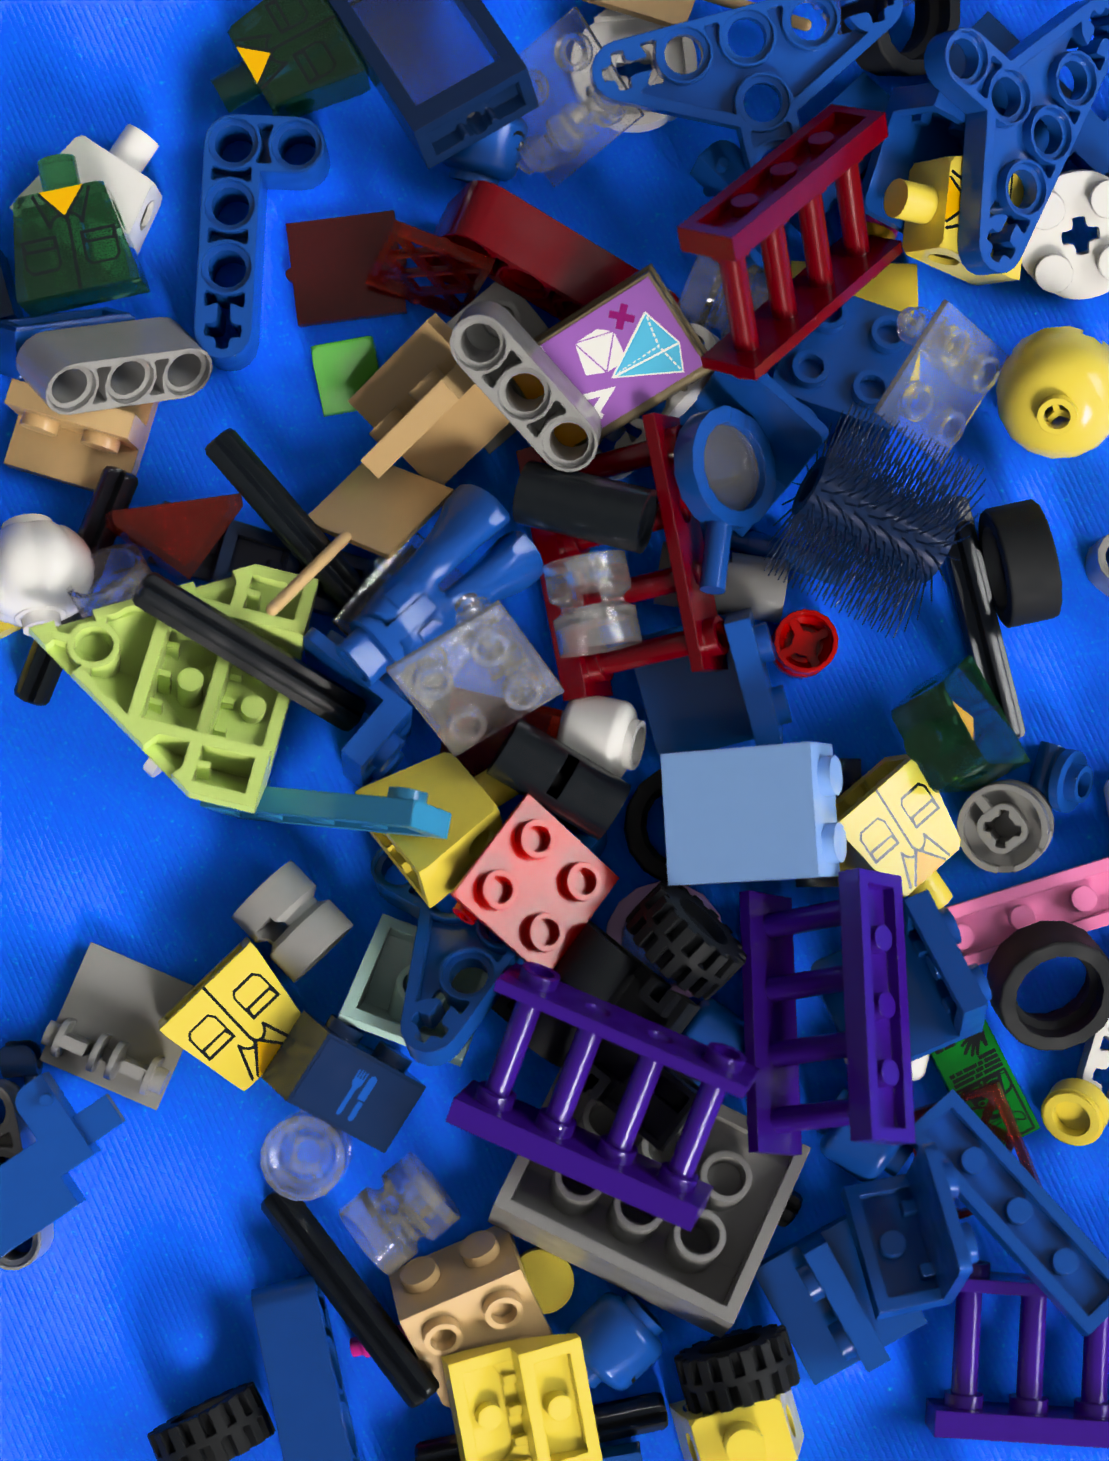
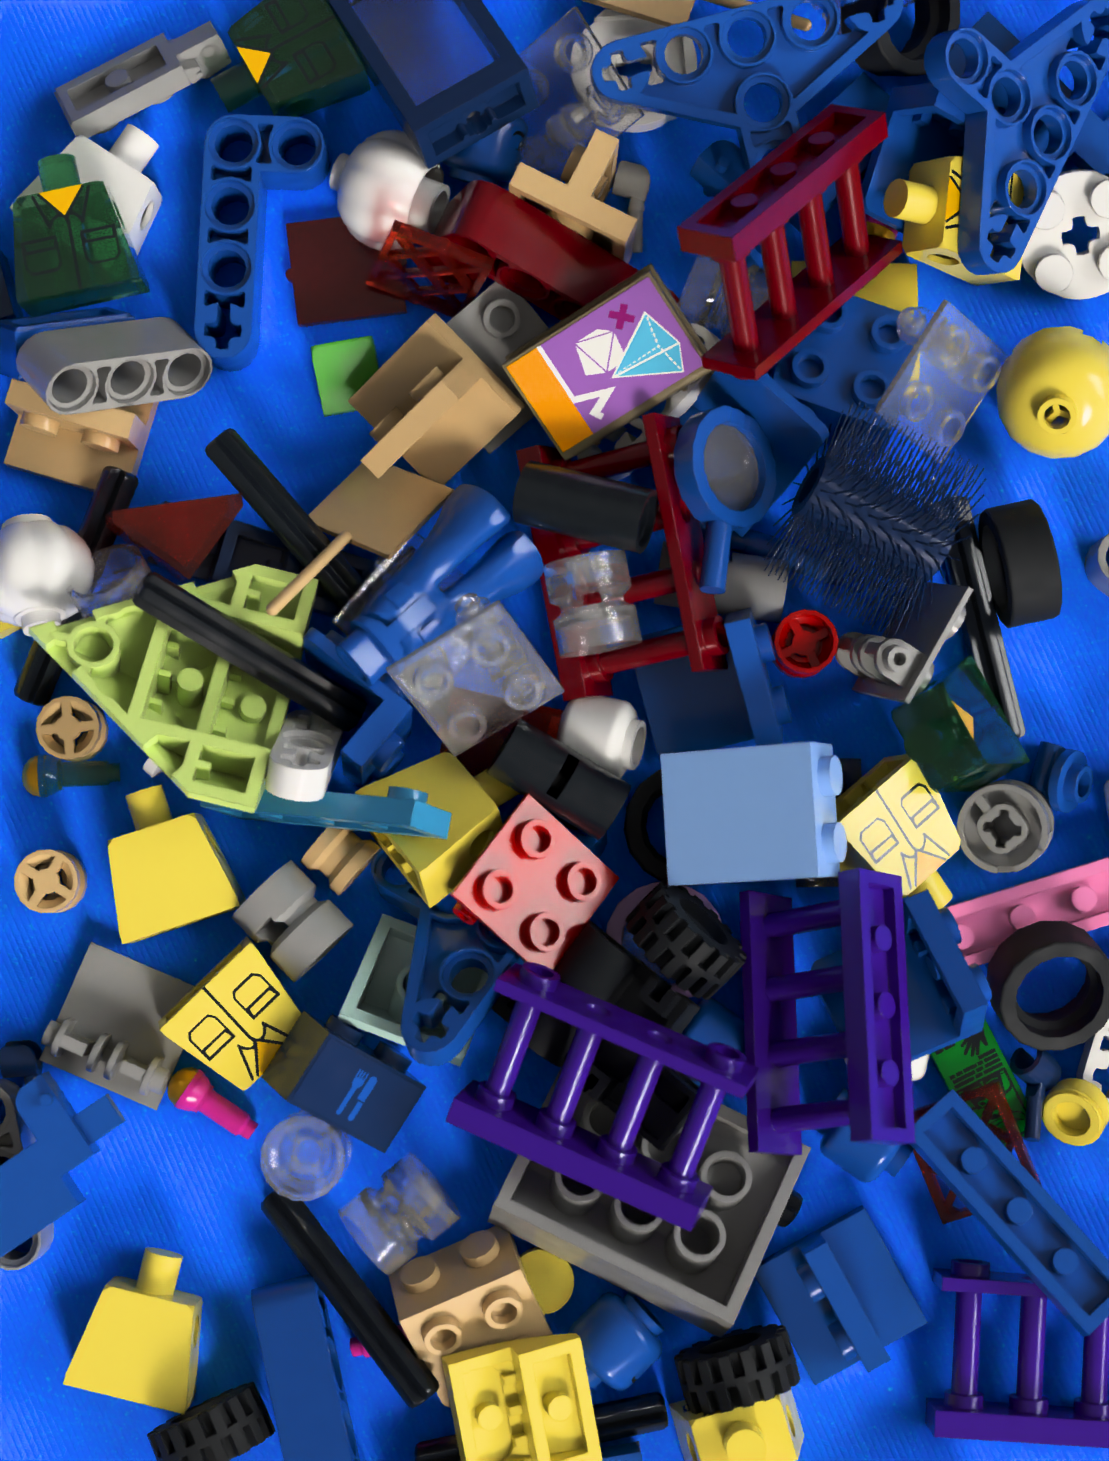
(39, 876): none -> tan wheel
(46, 775): none -> piece
(59, 728): none -> tan wheel
(140, 79): none -> light grey hinge
(142, 1338): none -> light yellow torso
(167, 870): none -> light yellow torso
(192, 1091): none -> dark pink piece
(303, 757): none -> white beam
(340, 857): none -> tan wheel
(385, 183): none -> white plant
(531, 417): light grey beam -> none
(581, 198): none -> tan bracket
(633, 183): none -> light grey hand
(904, 664): none -> light grey hinge
(911, 1236): blue bracket -> none
(1040, 1076): none -> dark blue hand

